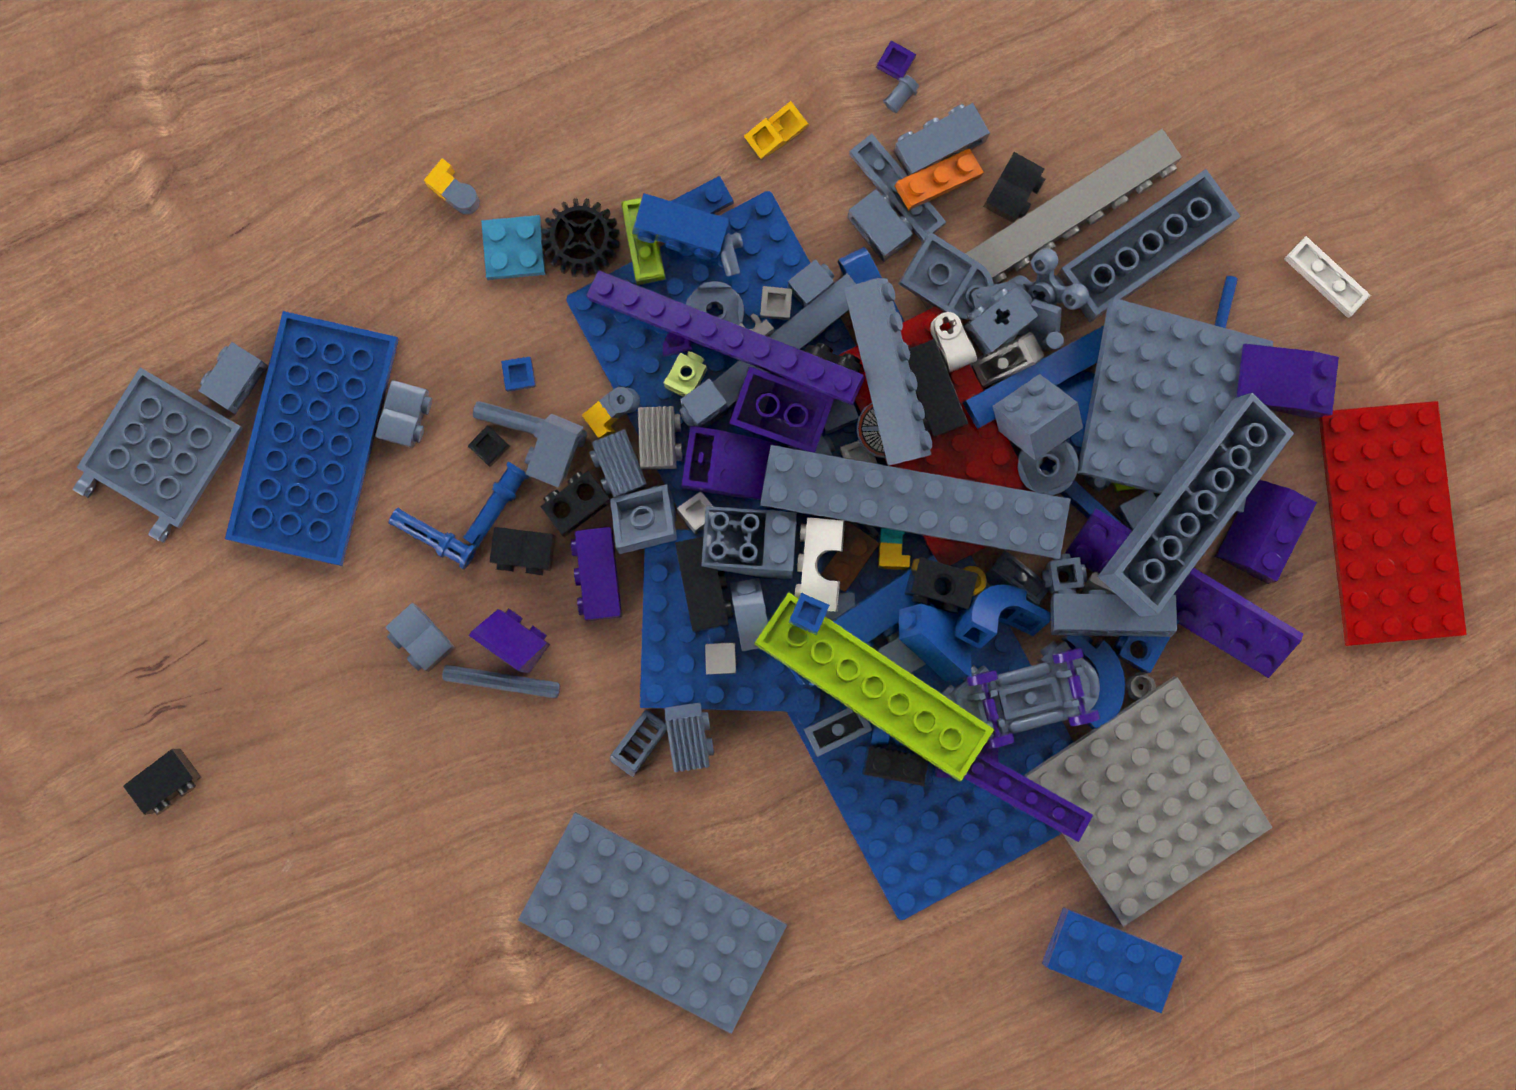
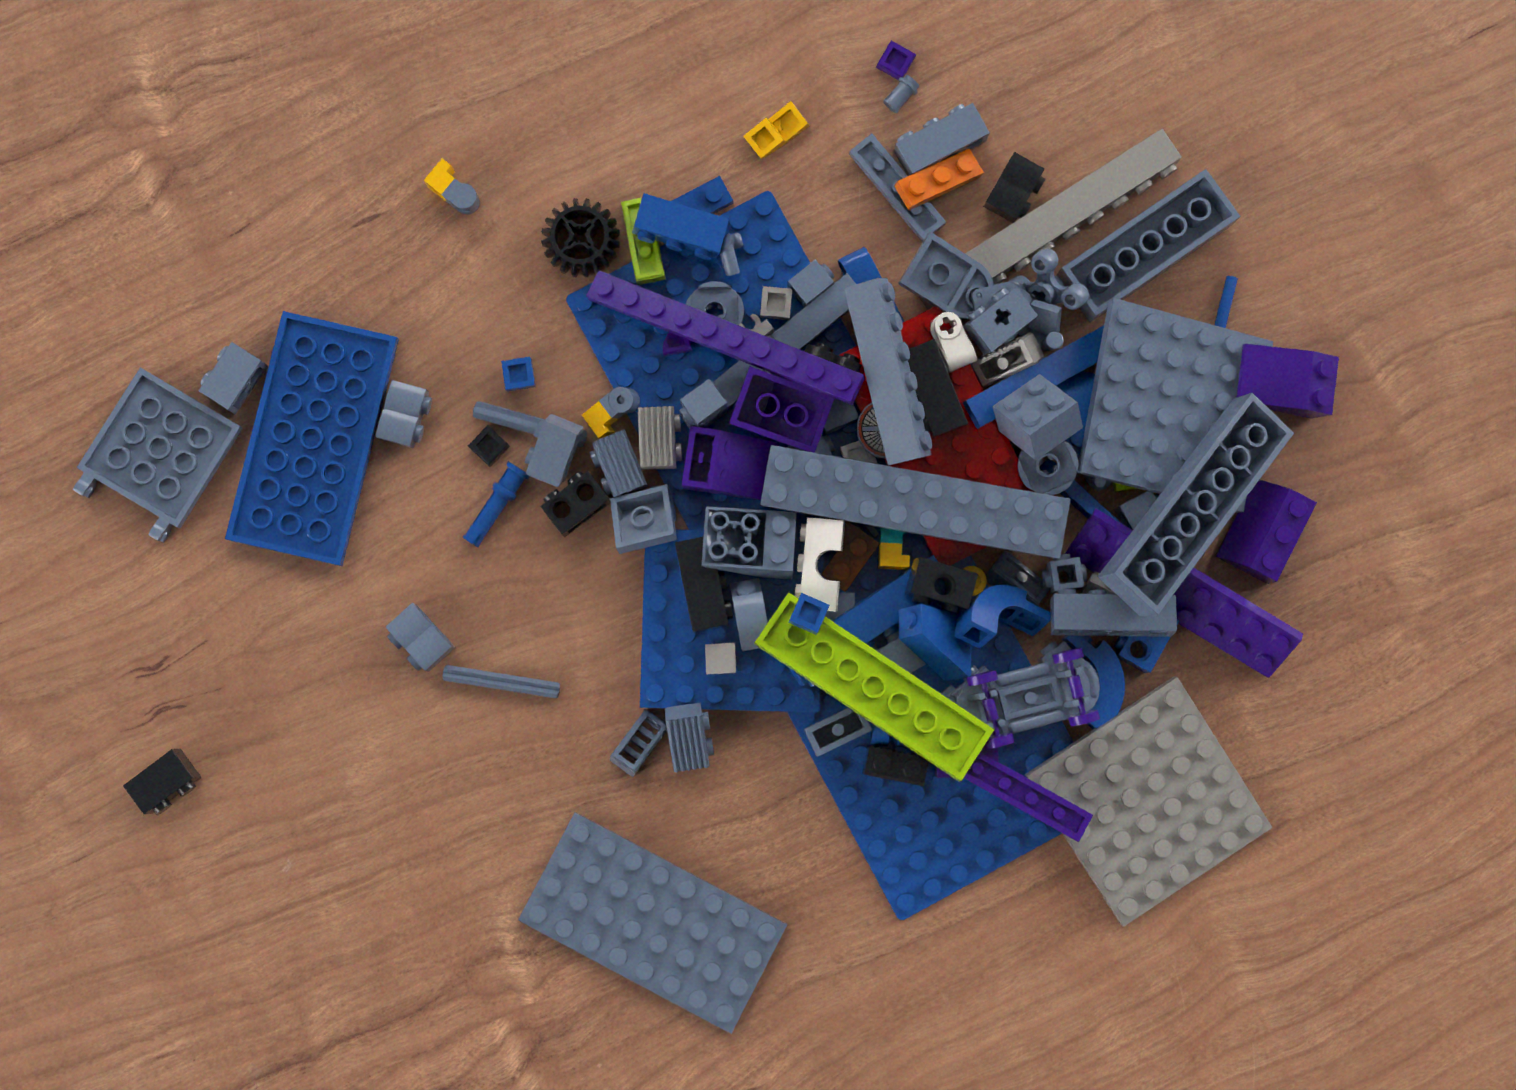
(445, 544): blue pin -> none
(511, 640): dark purple slope -> none
(513, 247): dark azure plate -> none
(522, 549): black brick -> none
(596, 574): dark purple brick -> none
(683, 385): yellowish green brick -> none
(694, 512): white plate -> none
(880, 224): sand blue brick -> none
(1112, 960): blue brick -> none
(1140, 678): light grey plate -> none
(1327, 277): white tile -> none
(1392, 524): red plate -> none

